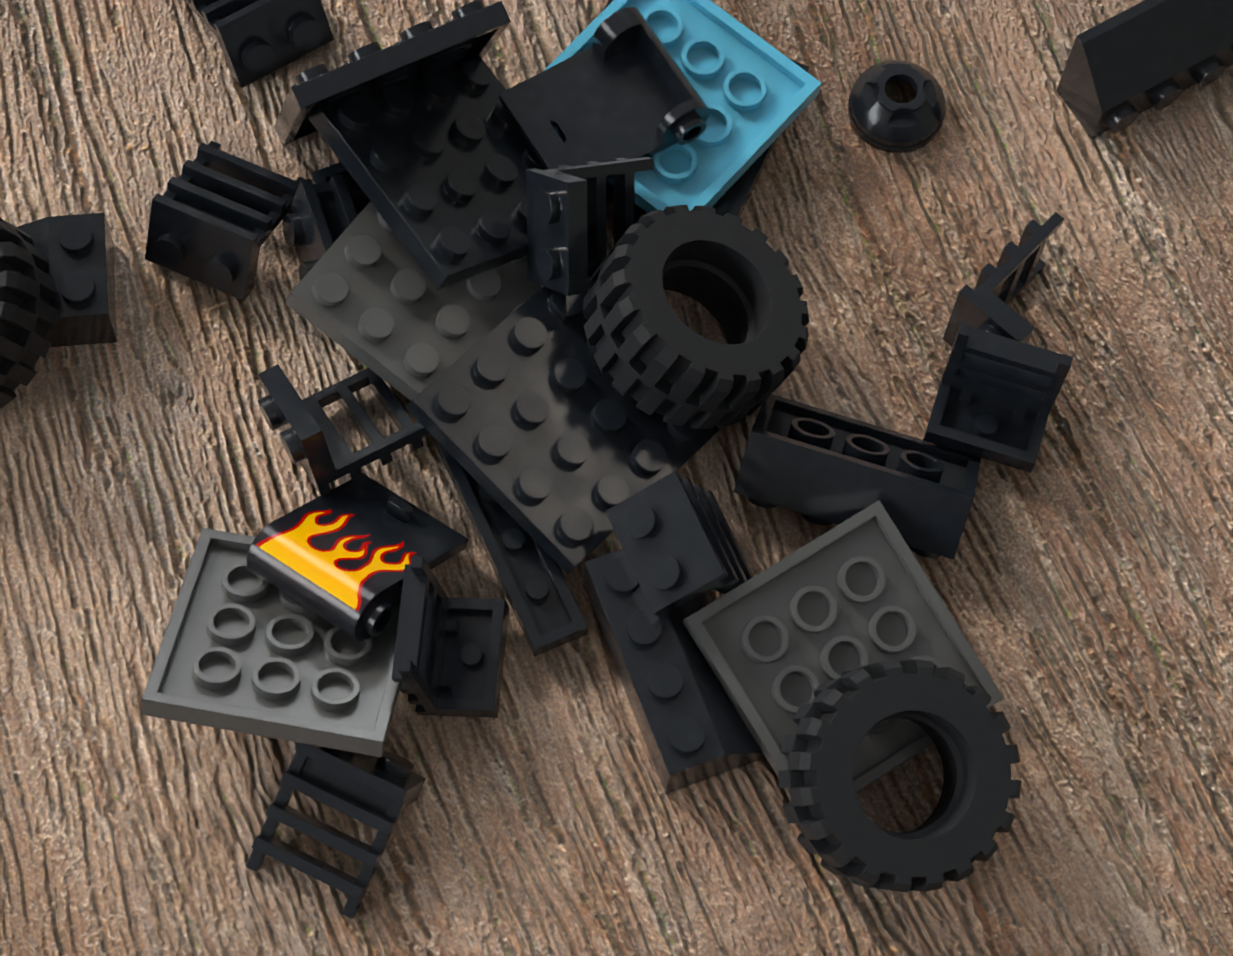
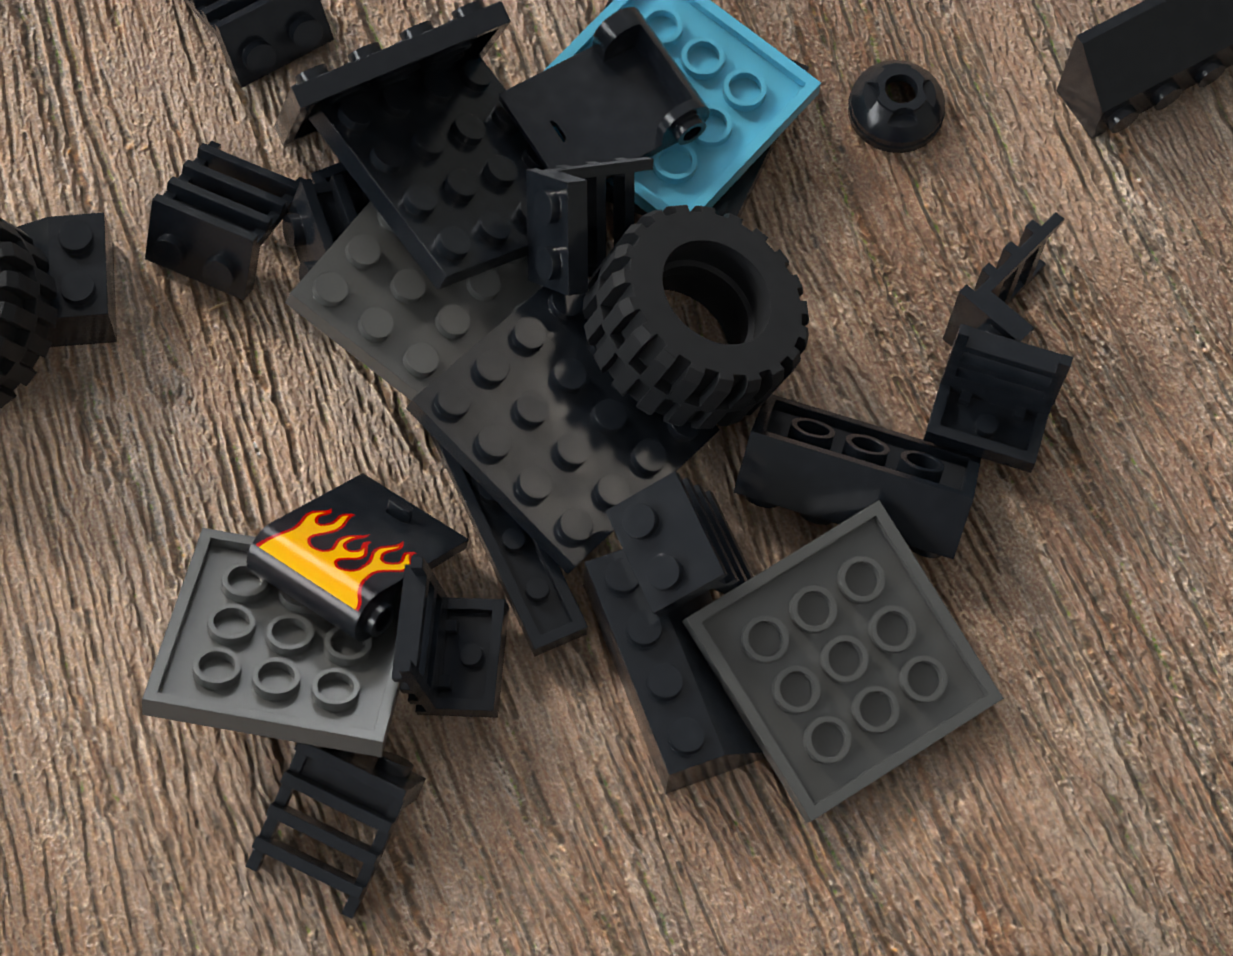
(314, 440): black plate -> none
(974, 775): black tyre -> none

